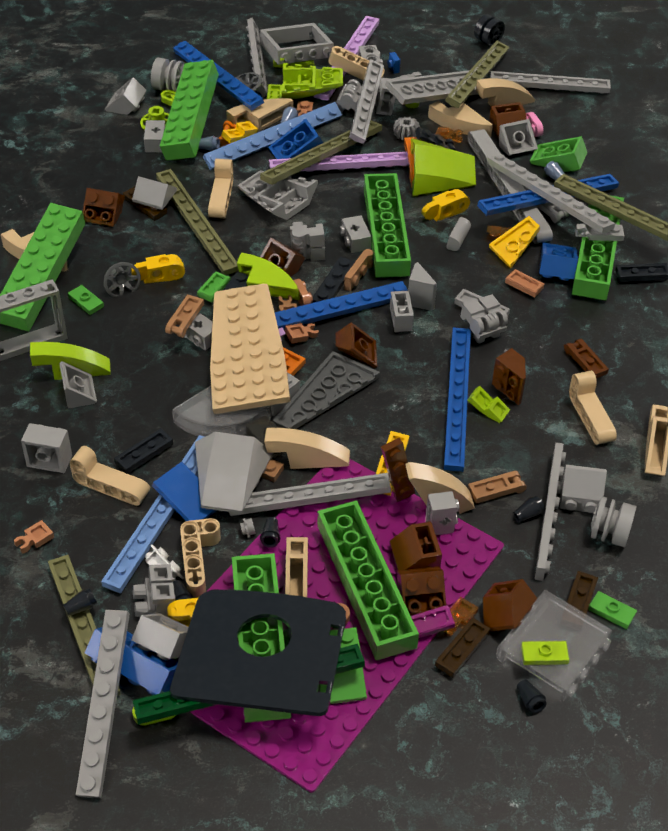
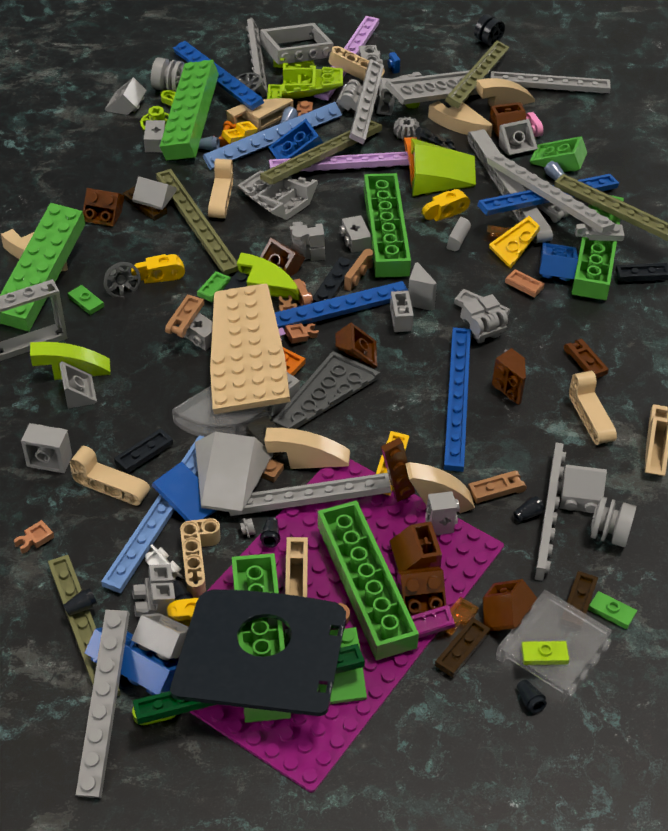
(447, 133): clear orange plate -> none
(490, 407): lime slope -> none

